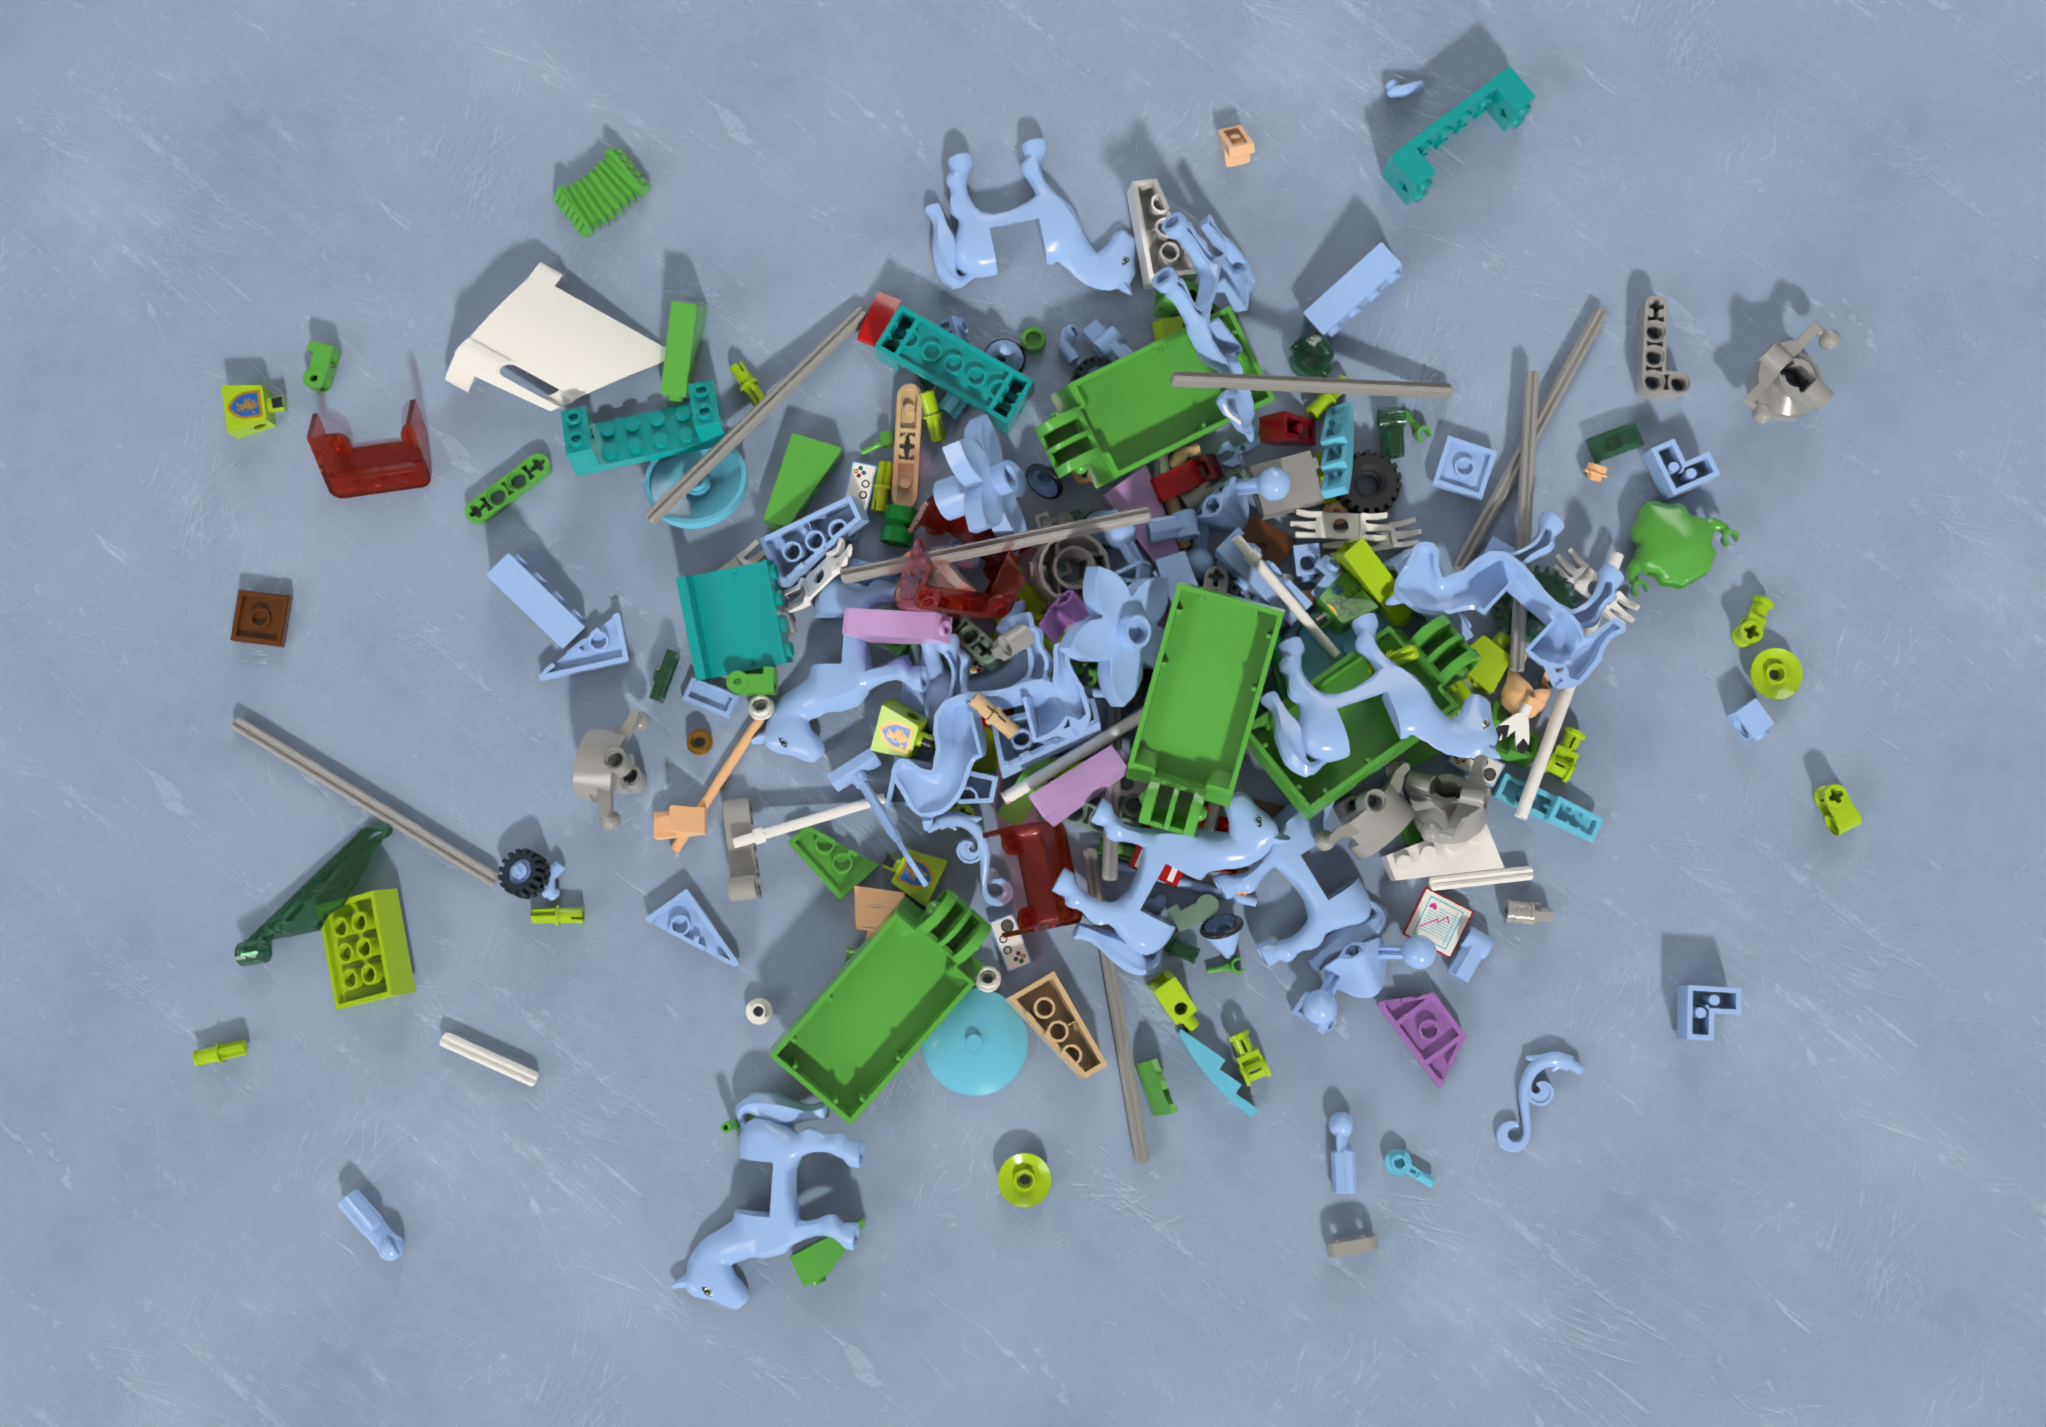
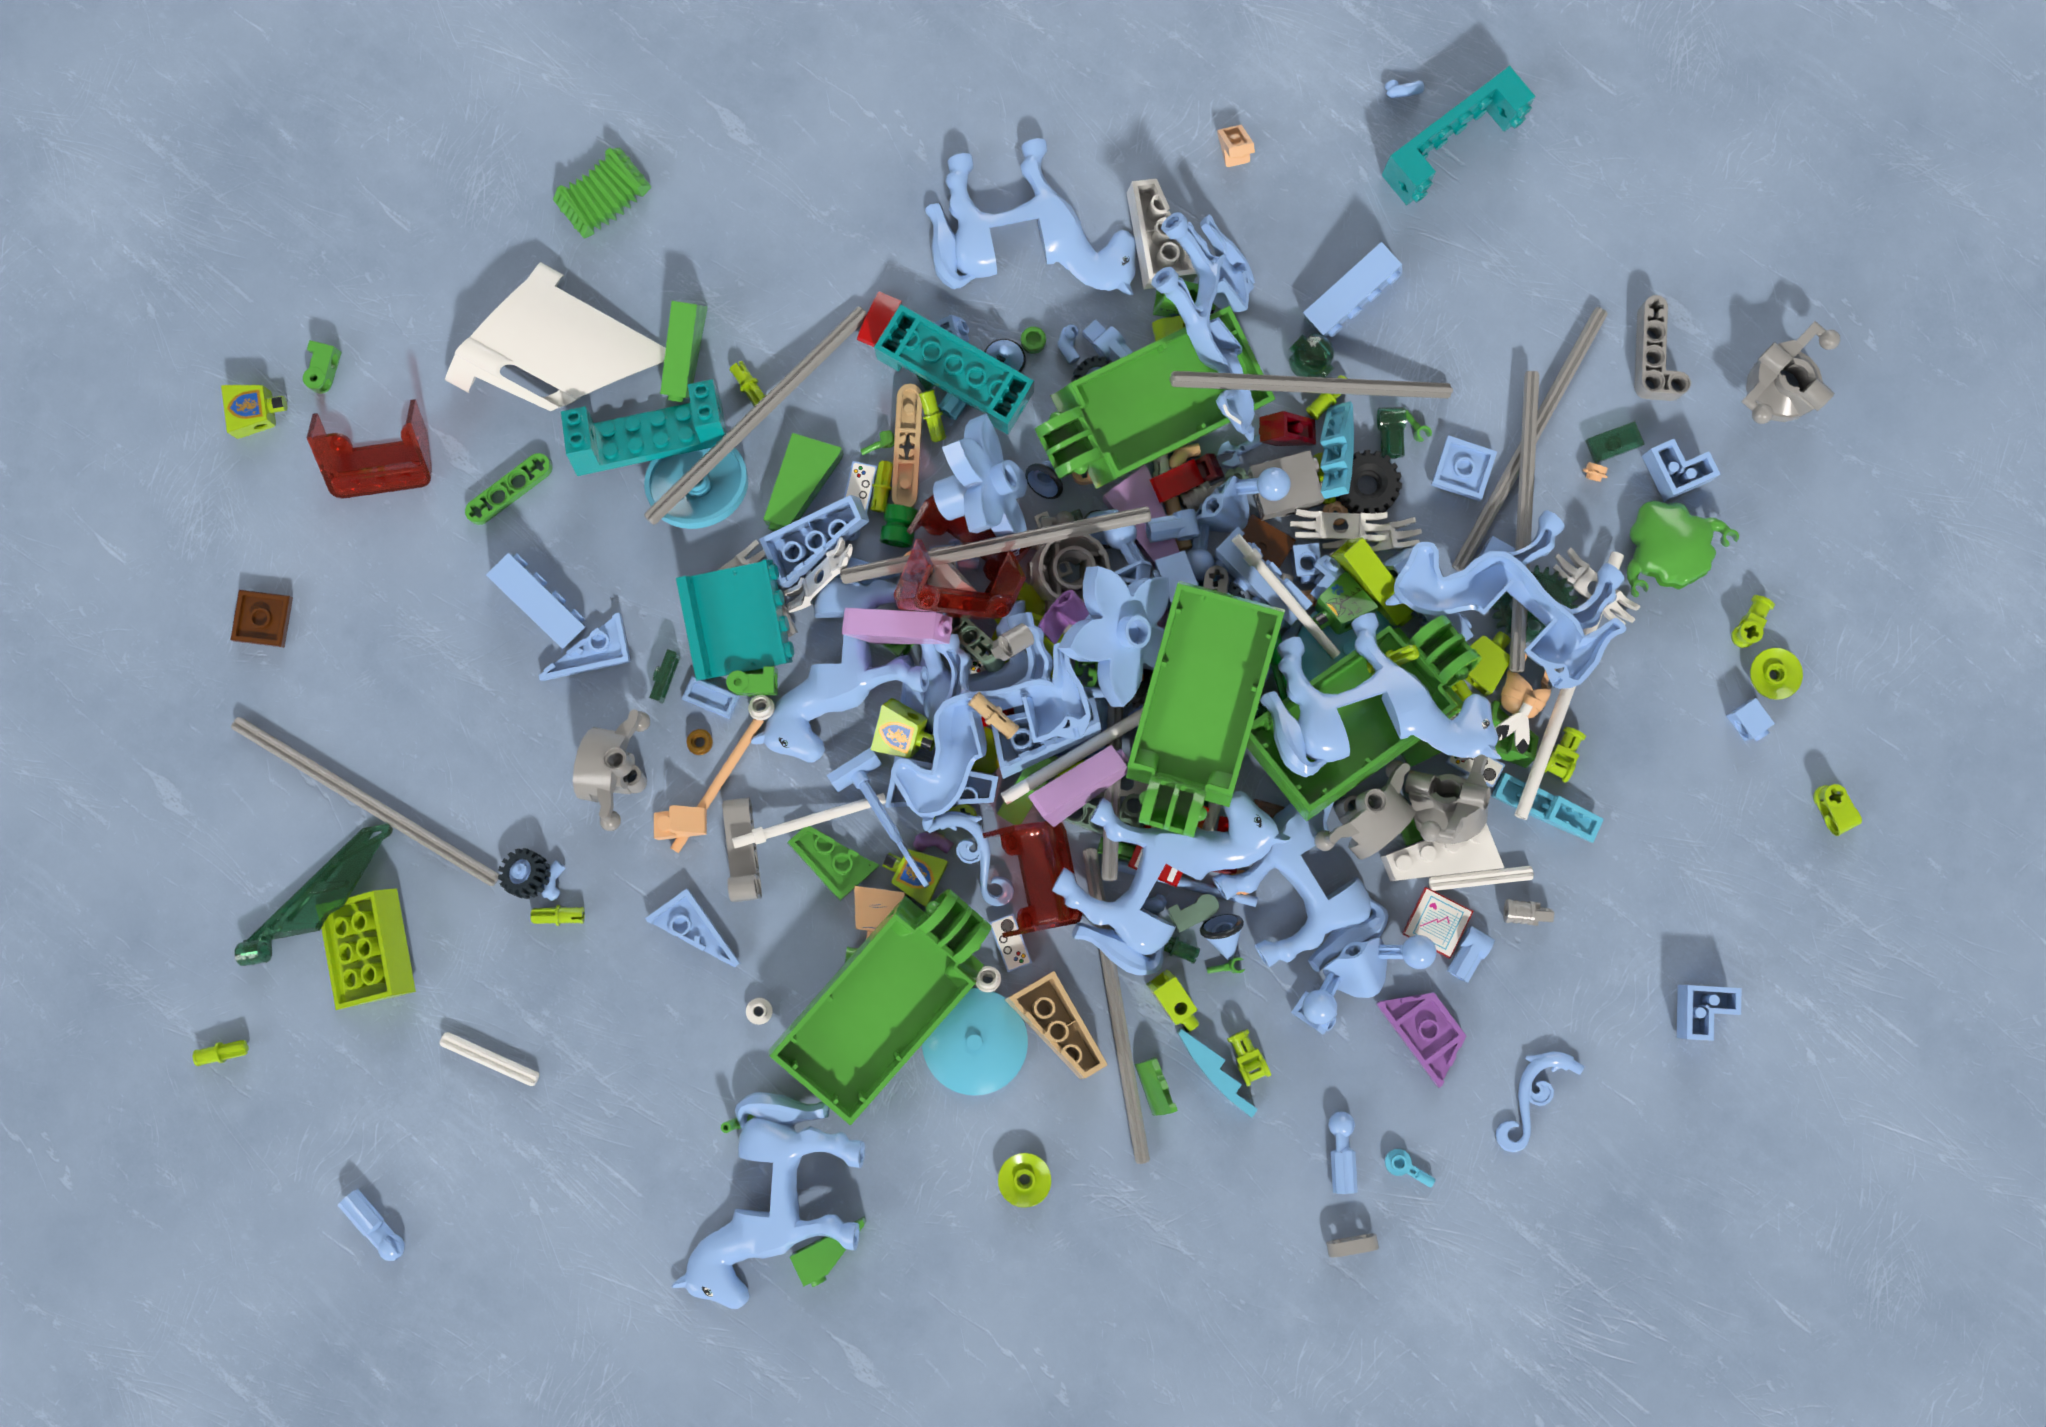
(928, 839): none -> medium lavender arm

